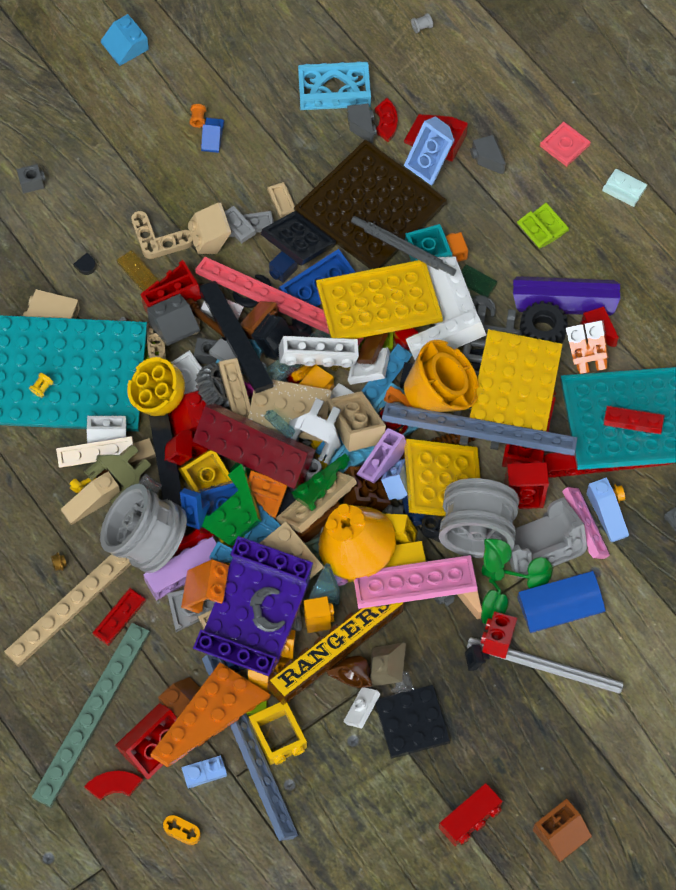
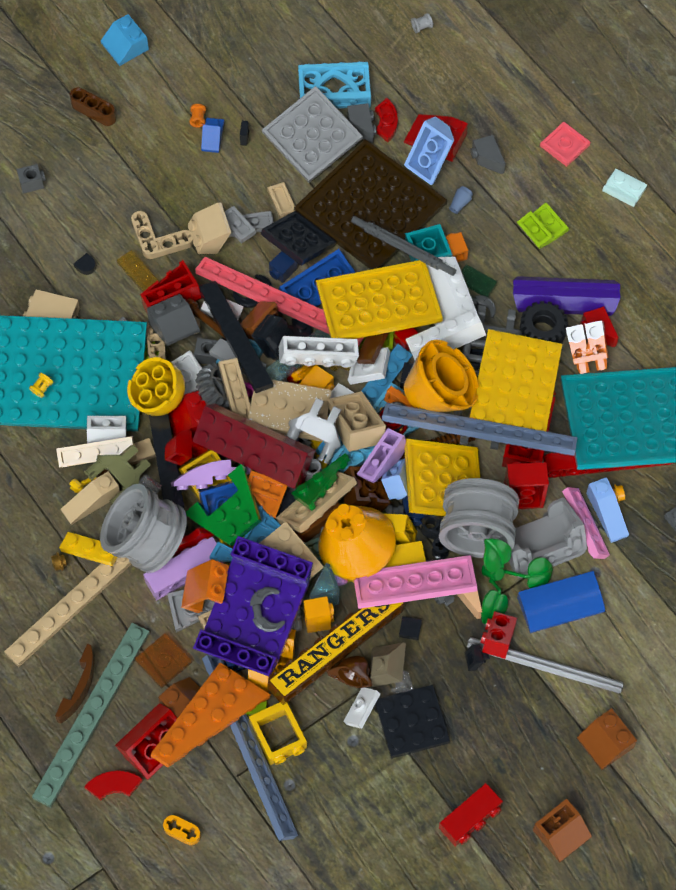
(68, 707): none -> reddish brown slope
(86, 548): none -> yellow plate
(92, 106): none -> reddish brown beam
(119, 616): red tile -> none
(163, 660): none -> clear orange tile
(195, 507): blue slope -> none
(202, 475): none -> lavender slope
(204, 771): light blue plate -> none
(244, 133): none -> black tile
(279, 423): clear light blue axle -> none
(312, 134): none -> light grey plate
(410, 628): none -> black tile
(439, 554): none -> black bush
(461, 198): none -> sand blue cone
(607, 739): none -> dark orange slope
(633, 420): red plate -> none

